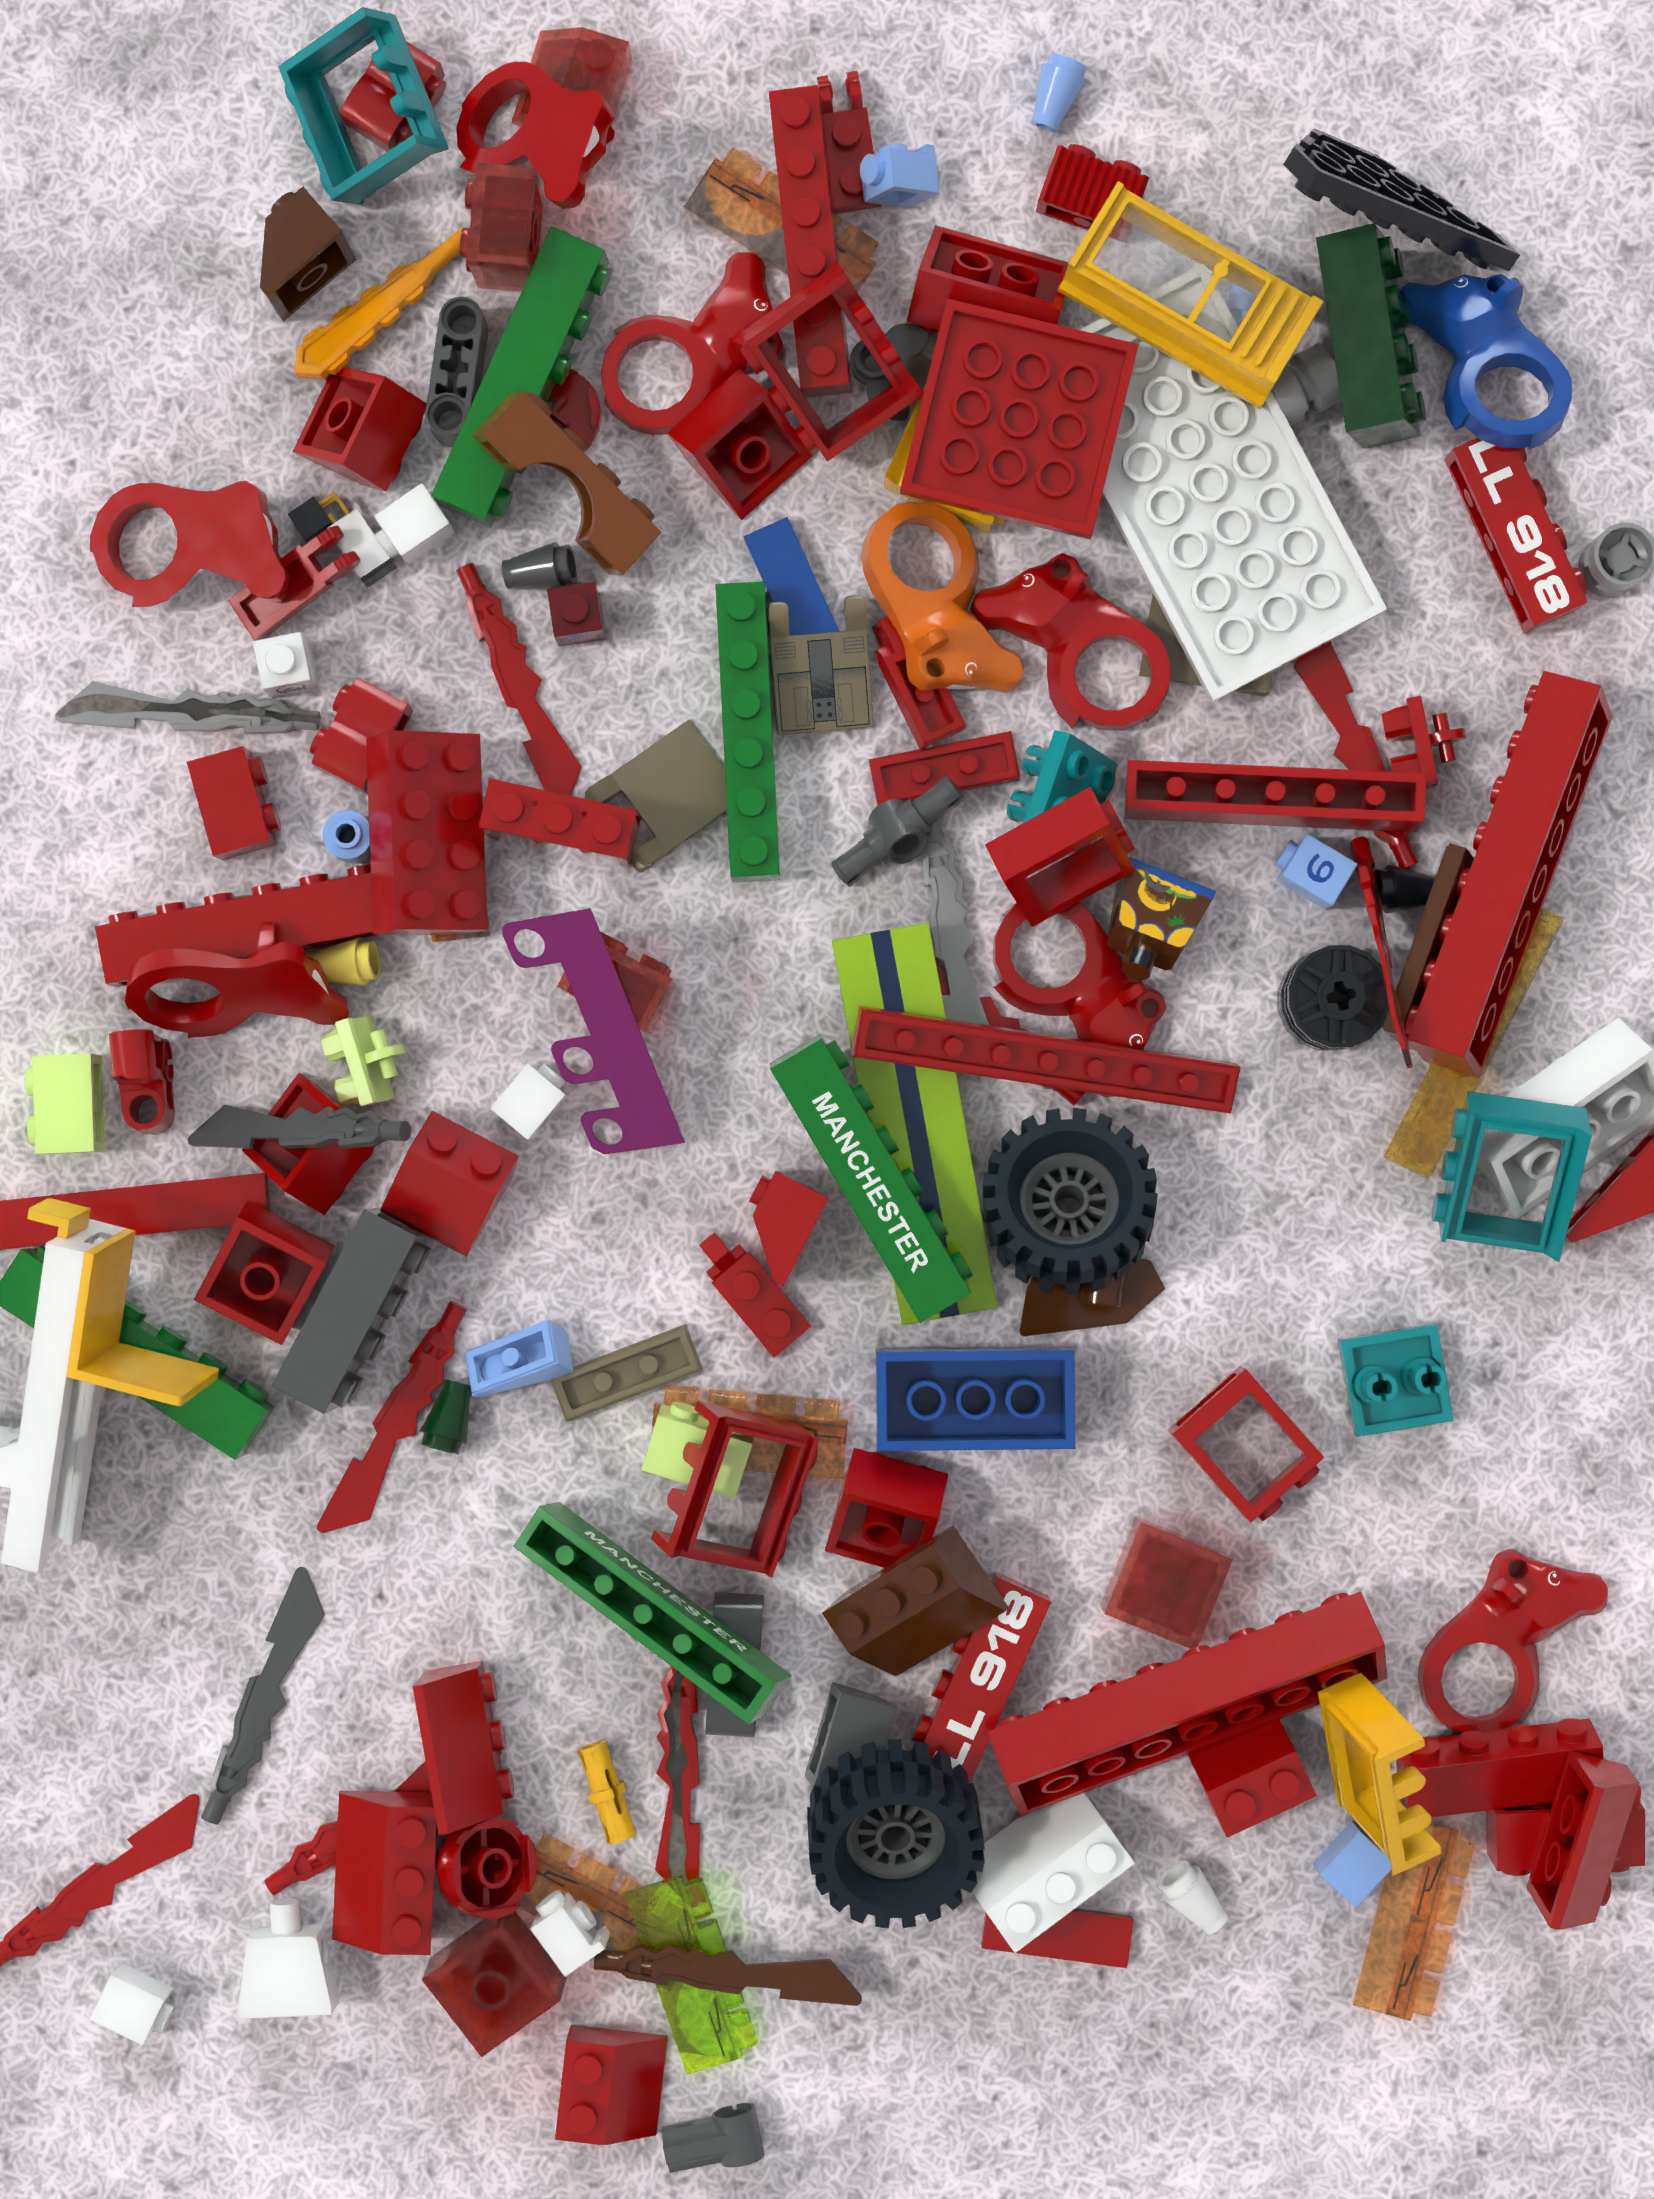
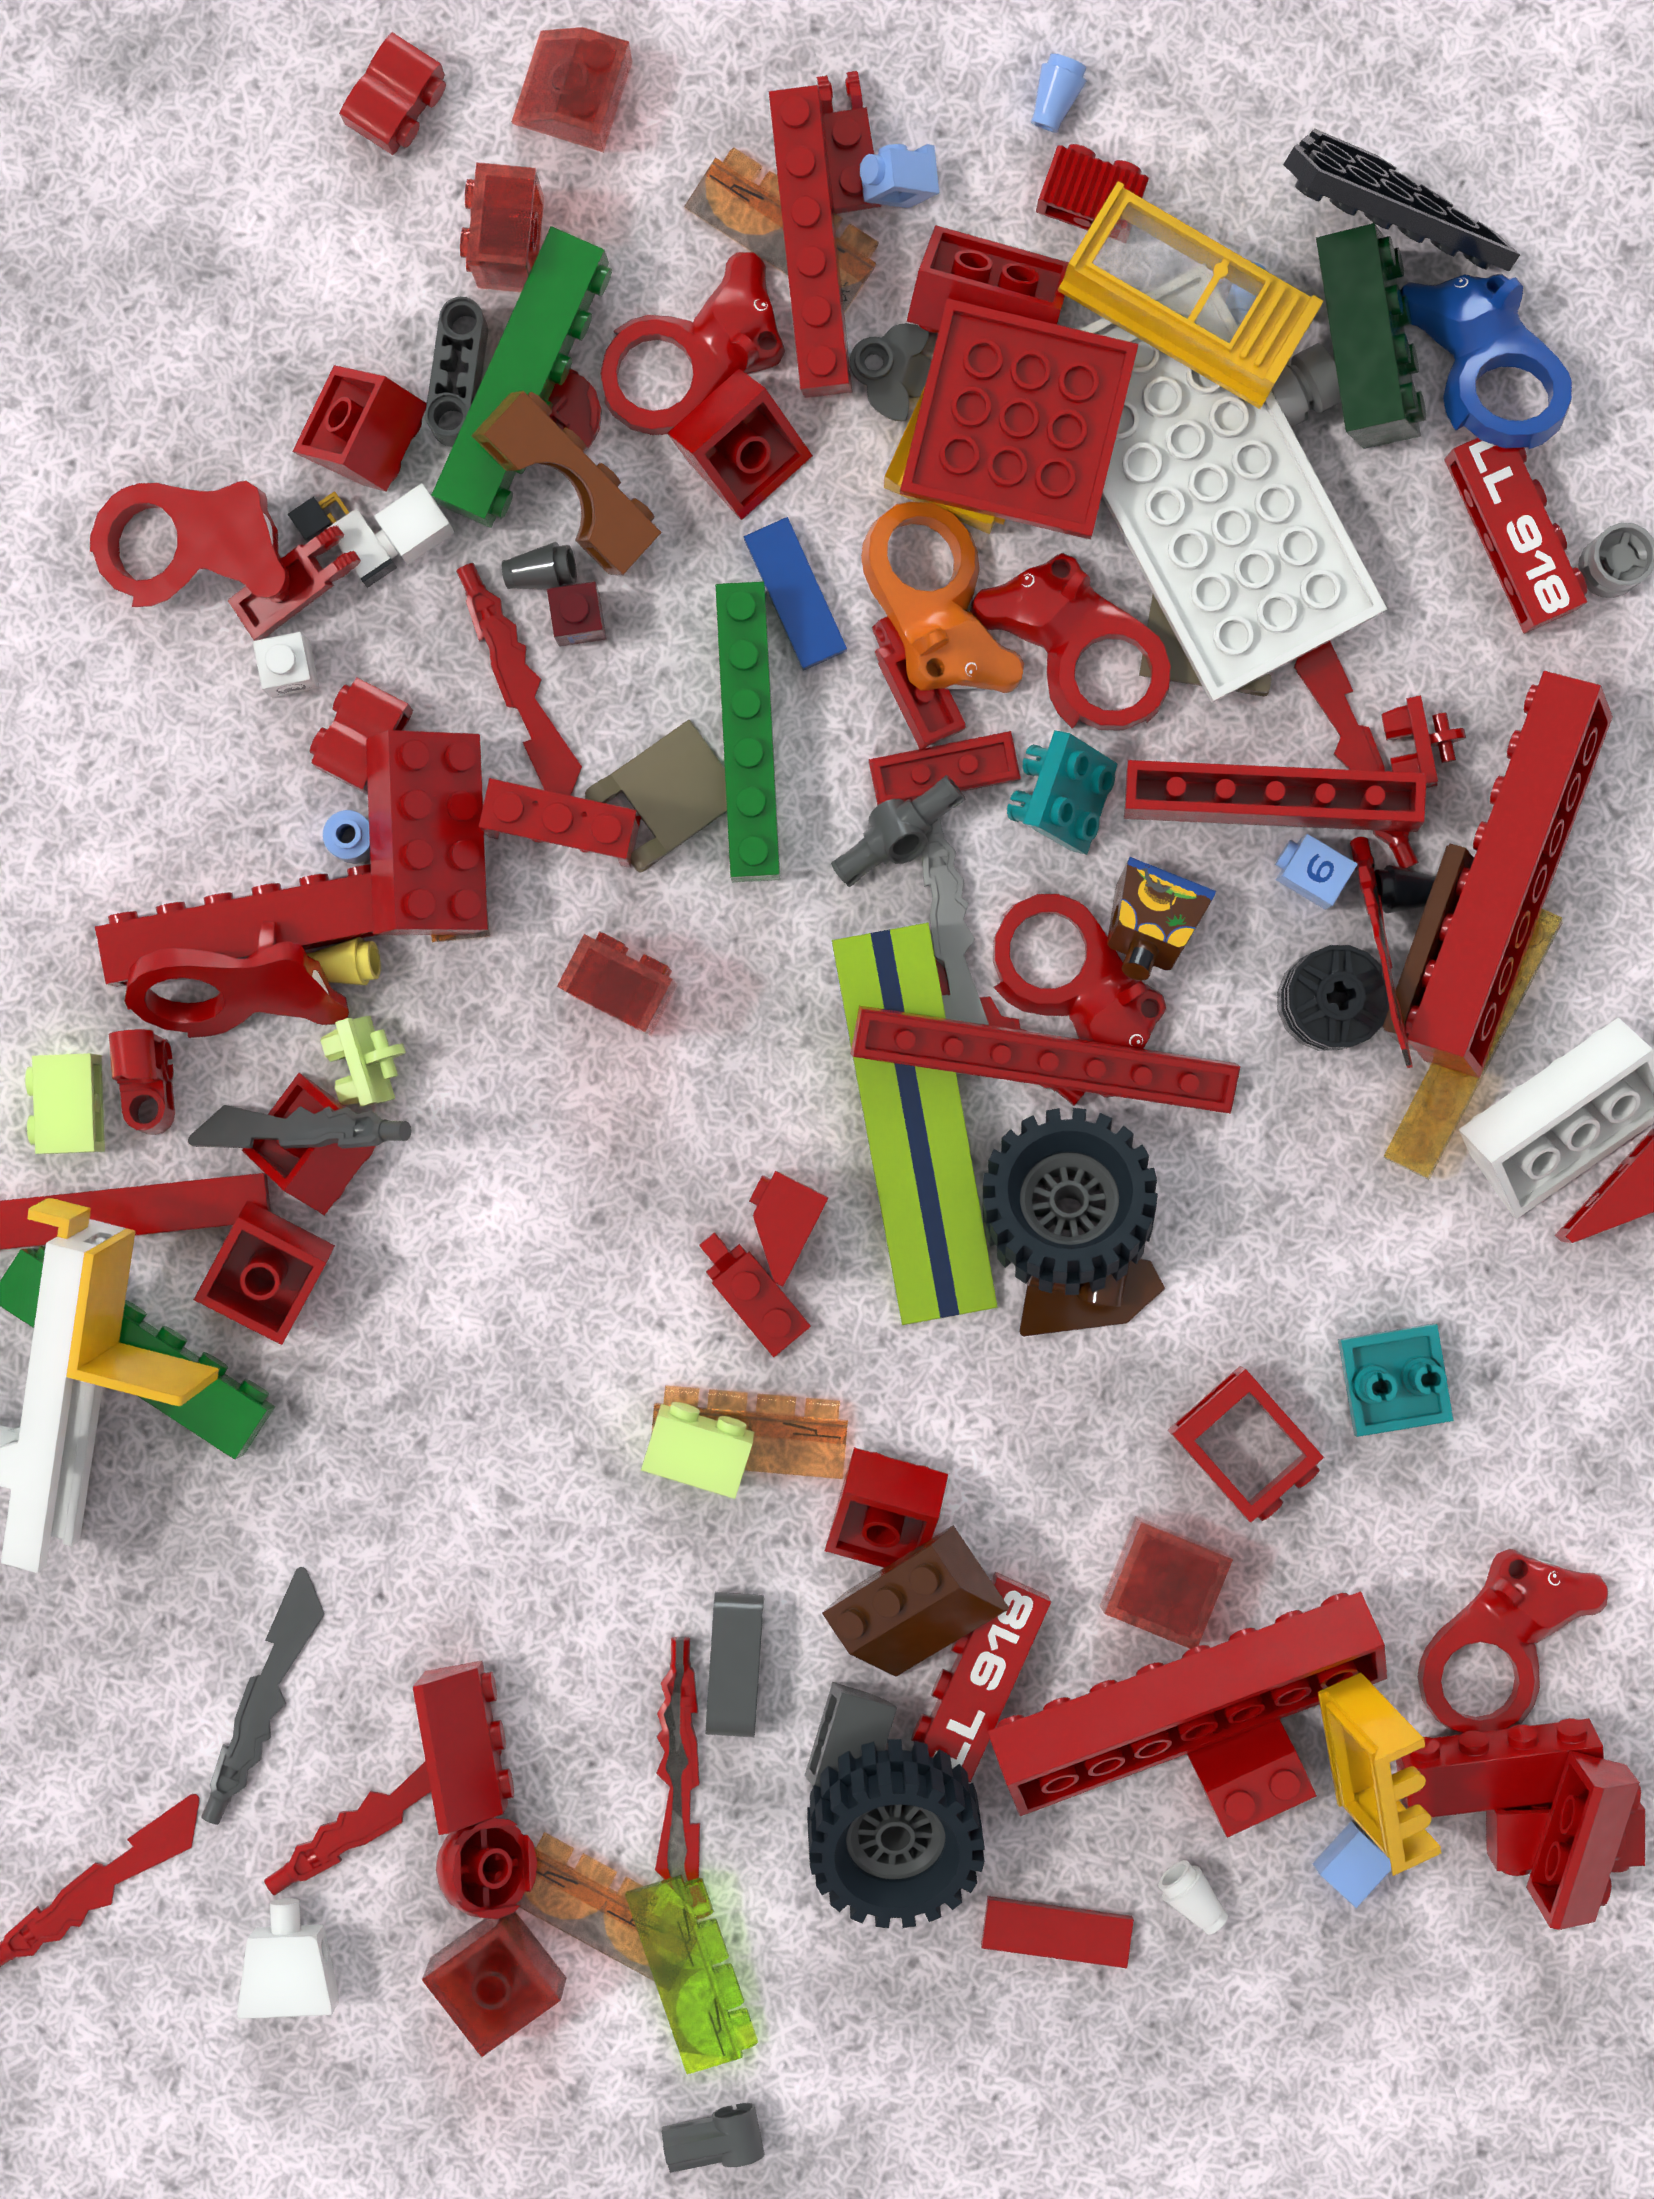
(133, 2004): white brick -> none
(190, 711): light grey sword -> none
(234, 802): red brick -> none
(300, 252): reddish brown slope -> none
(320, 117): teal window -> none
(350, 1312): dark grey brick -> none
(355, 326): light orange sword -> none
(385, 1871): red slope -> none
(397, 1419): red sword -> none
(448, 1419): dark green cone -> none
(449, 1183): red slope -> none
(519, 1359): light blue slope -> none
(531, 1100): white brick -> none
(559, 136): red animal -> none
(568, 1931): white brick -> none
(607, 1792): yellow pin -> none
(610, 2085): red slope -> none
(614, 1034): magenta piece -> none
(627, 1372): dark tan tile -> none
(652, 1611): green brick -> none
(727, 1973): reddish brown sword -> none
(781, 1505): red window -> none
(787, 393): red window -> none
(821, 677): dark tan flag -> none
(870, 1176): green brick -> none
(975, 1398): blue brick -> none
(1047, 1867): white slope -> none
(1053, 837): red window -> none
(1404, 1931): clear orange windscreen -> none
(1458, 1169): teal window -> none

